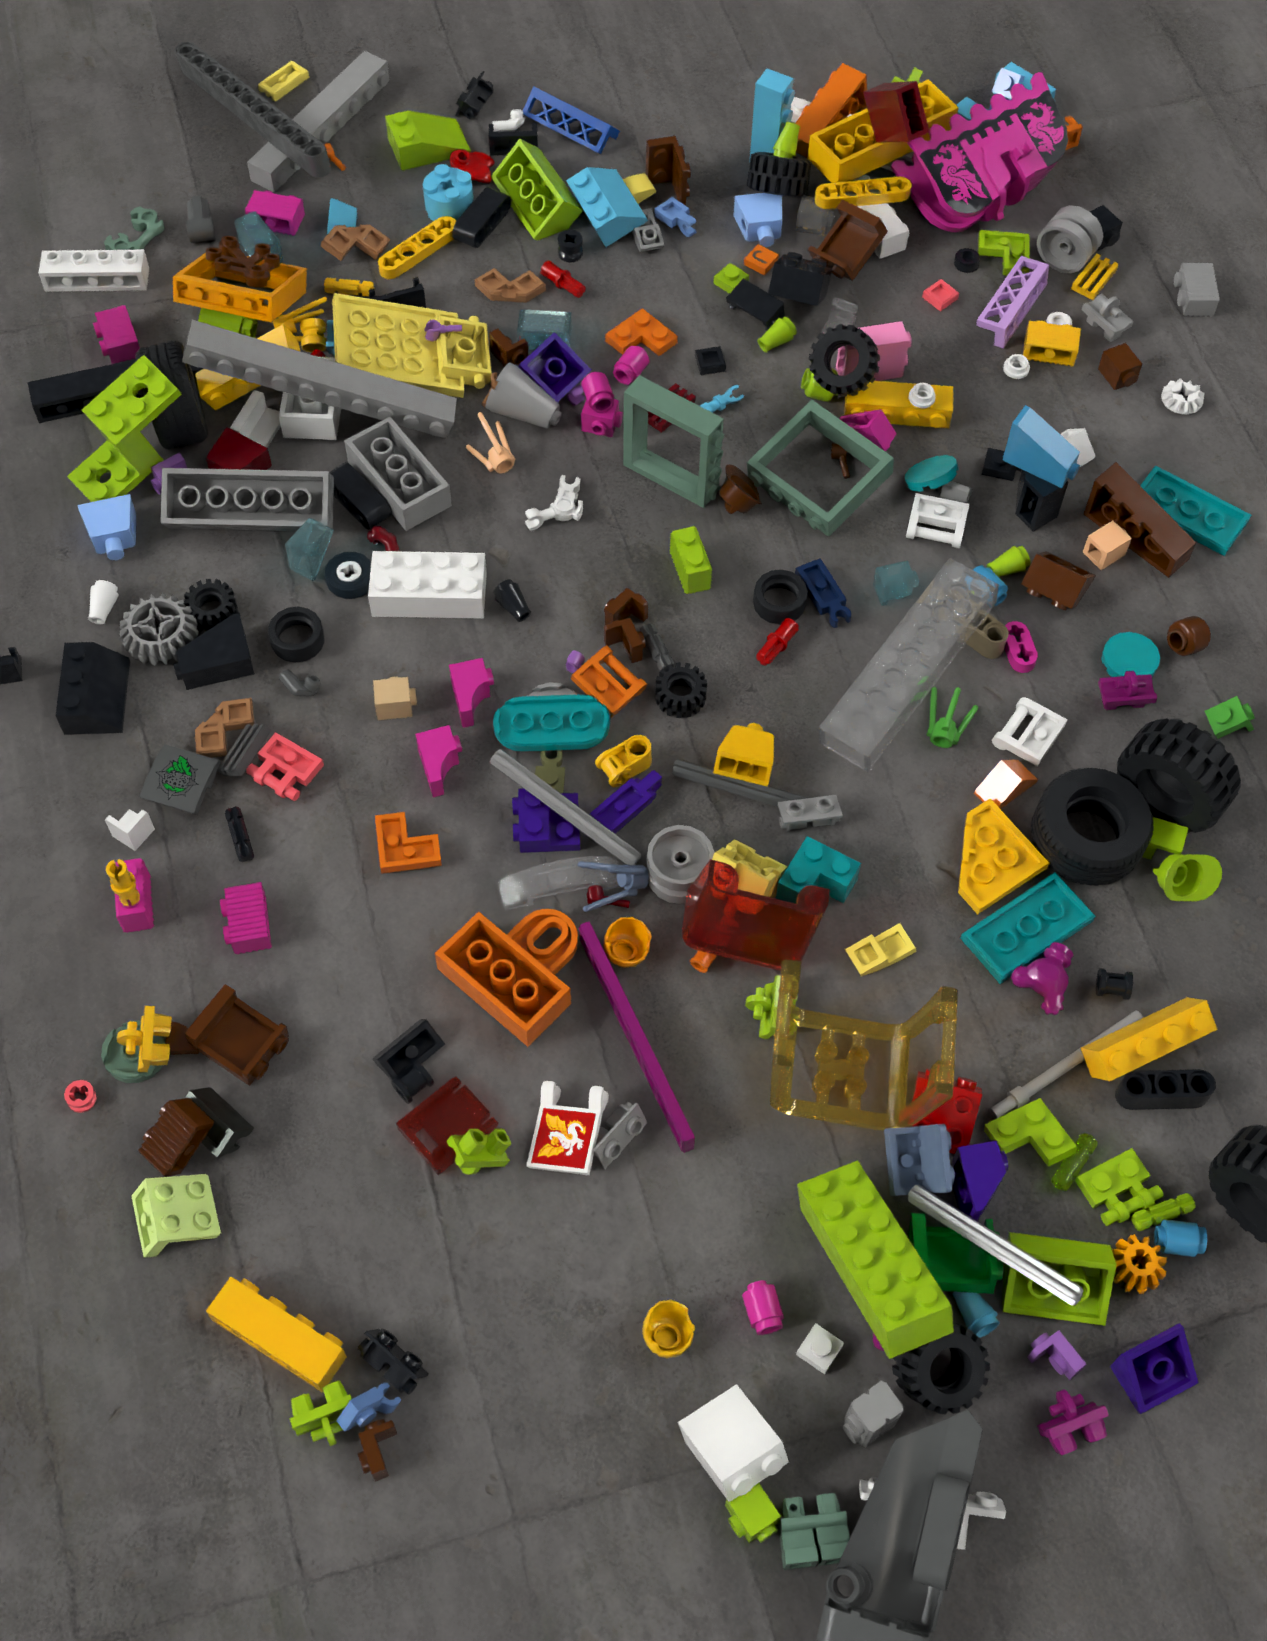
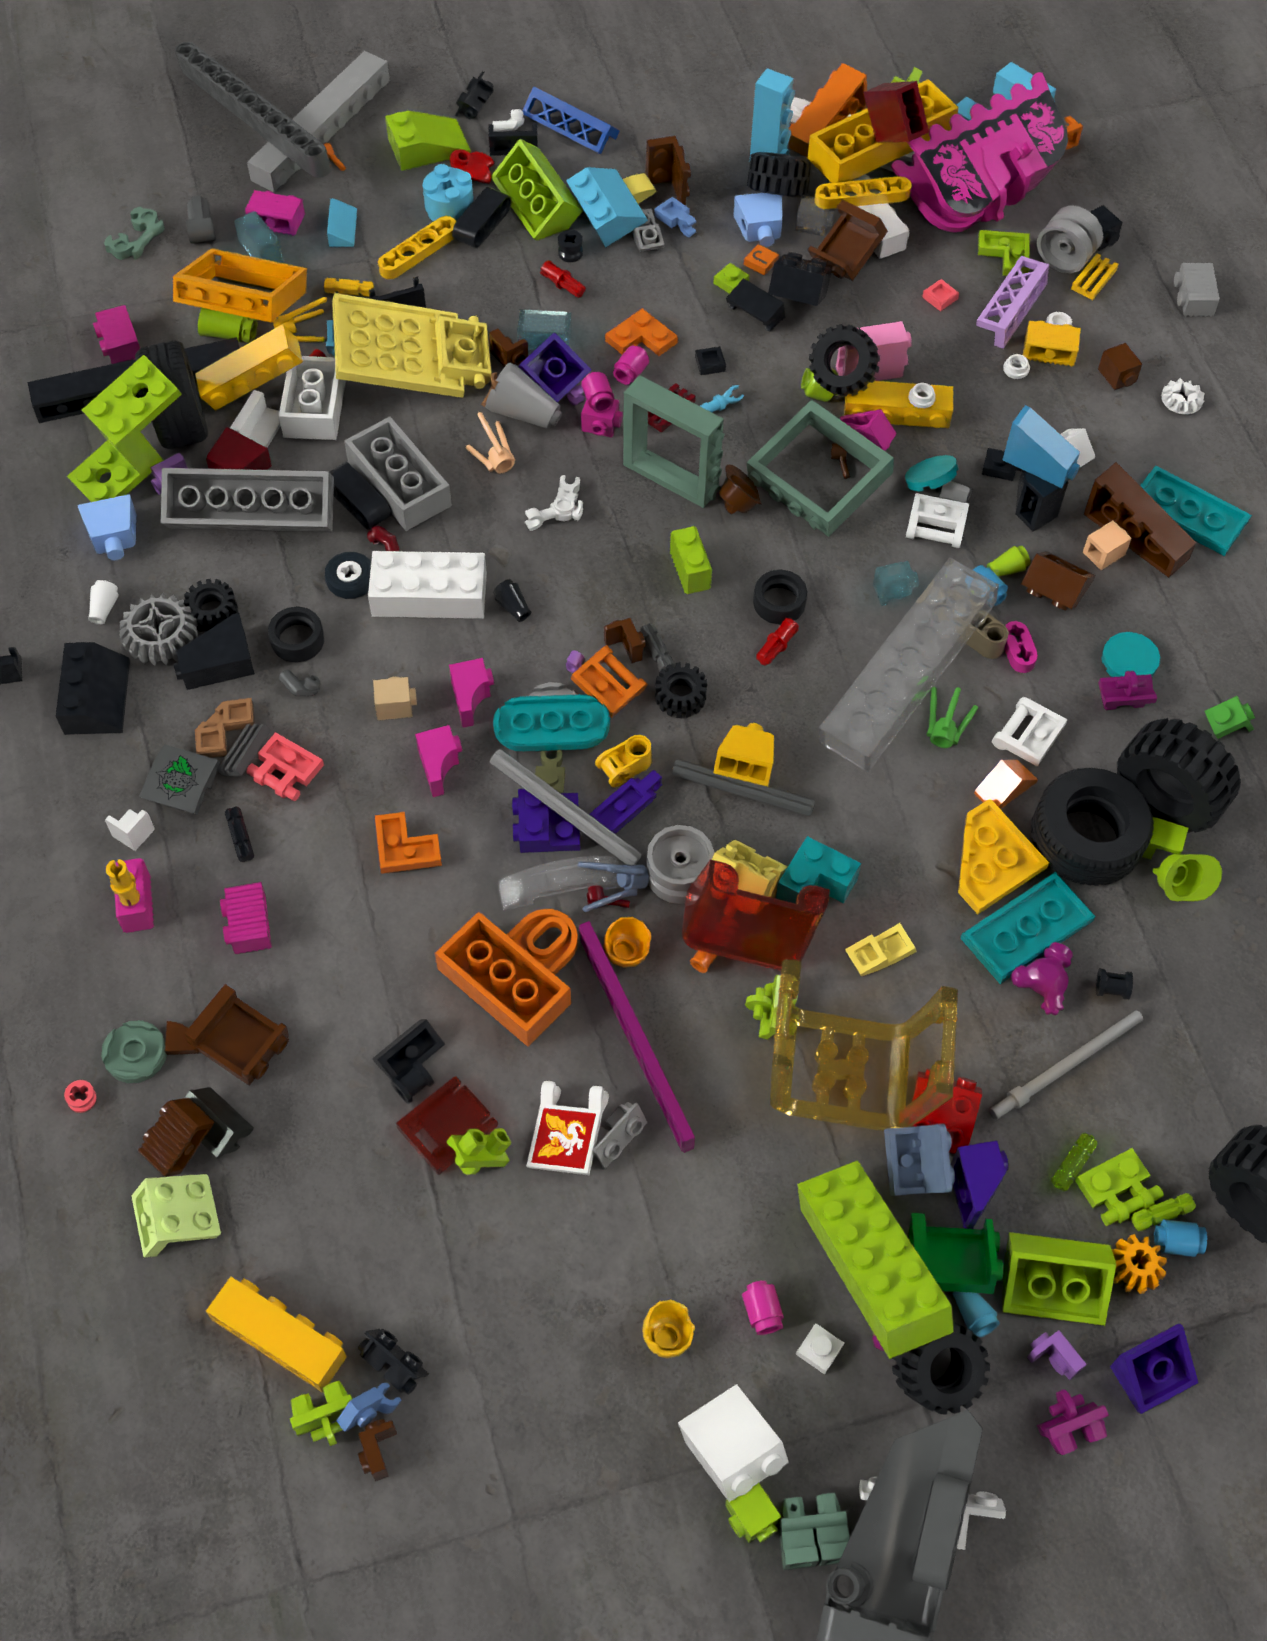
(94, 270): white brick -> none
(151, 1025): yellow hips -> none
(242, 265): reddish brown plant -> none
(280, 84): light yellow tile -> none
(308, 548): clear light blue slope -> none
(313, 334): yellow wheel -> none
(318, 379): light grey brick -> none
(365, 237): medium nougat tile -> none
(433, 329): medium lavender hand -> none
(521, 289): medium nougat tile -> none
(625, 605): reddish brown bracket -> none
(778, 334): lime cone -> none
(787, 142): lime cone -> none
(819, 810): light grey hinge -> none
(824, 591): dark blue plate -> none
(841, 313): clear panel -> none
(872, 1414): light grey brick -> none
(967, 260): black tile -> none
(996, 1245): light grey axle -> none
(1005, 81): plate -> none
(1035, 1125): lime plate -> none
(1108, 316): light grey hips -> none
(1148, 1038): yellow brick -> none
(1177, 1081): black beam -> none
(1188, 635): reddish brown head -> none

